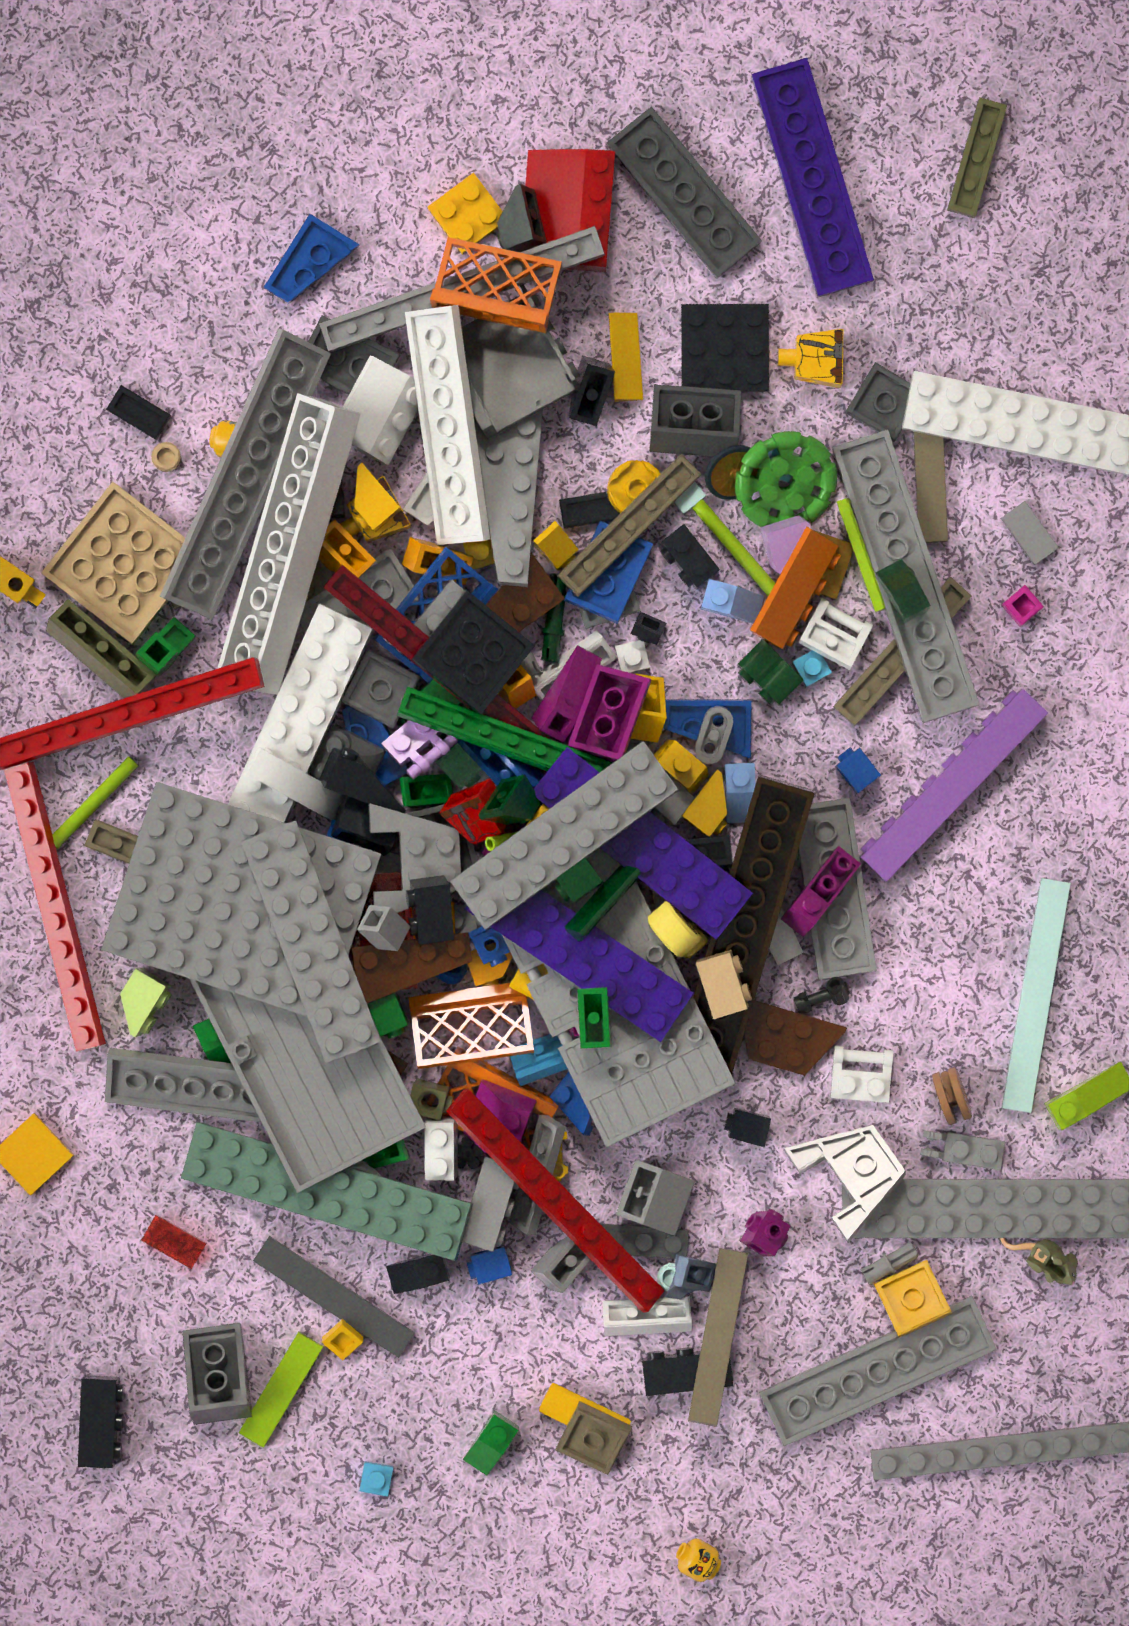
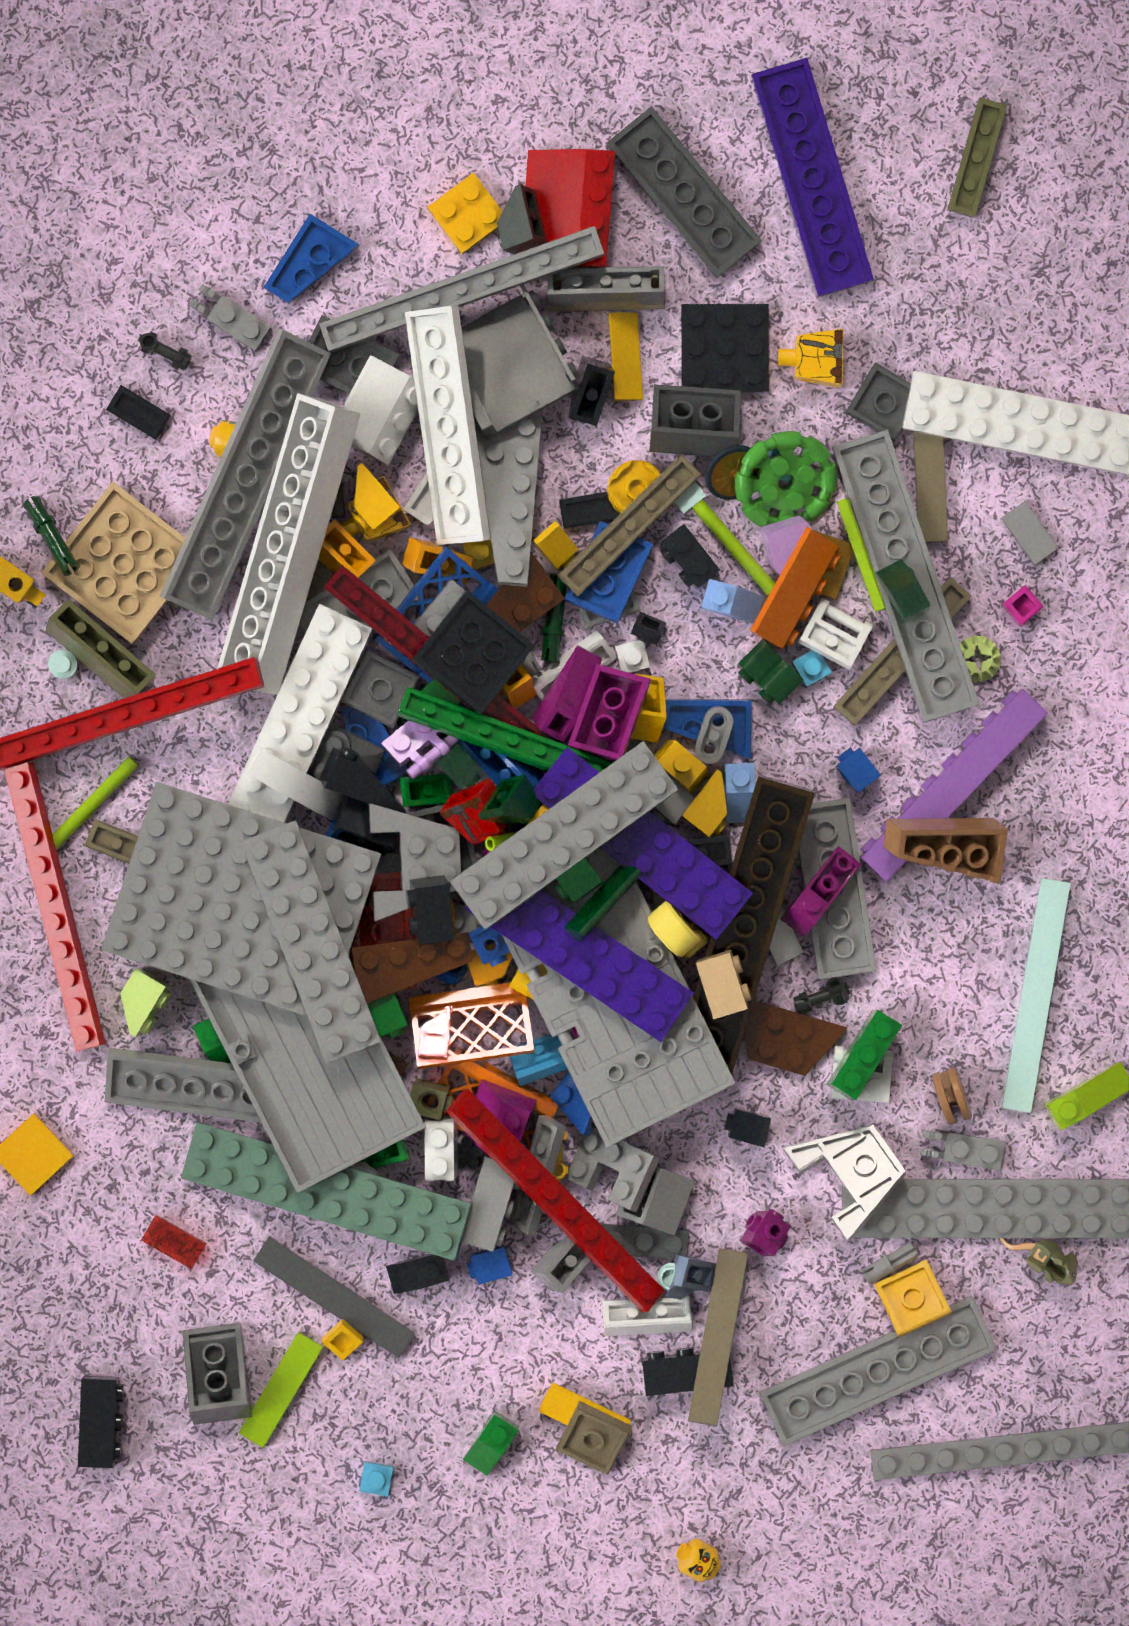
(45, 525): none -> dark green pin
(62, 664): none -> light aqua plate
(150, 344): none -> pearl dark grey bar
(164, 647): green brick -> none
(166, 457): tan tile -> none
(233, 319): none -> light grey hinge
(383, 928): light grey brick -> none
(435, 1036): none -> clear red tile
(491, 309): orange fence -> none
(594, 1018): green slope -> none
(607, 289): none -> dark grey piece
(632, 1162): none -> light grey plate
(864, 1054): none -> green brick
(953, 844): none -> medium nougat wedge
(985, 647): none -> yellowish green gear

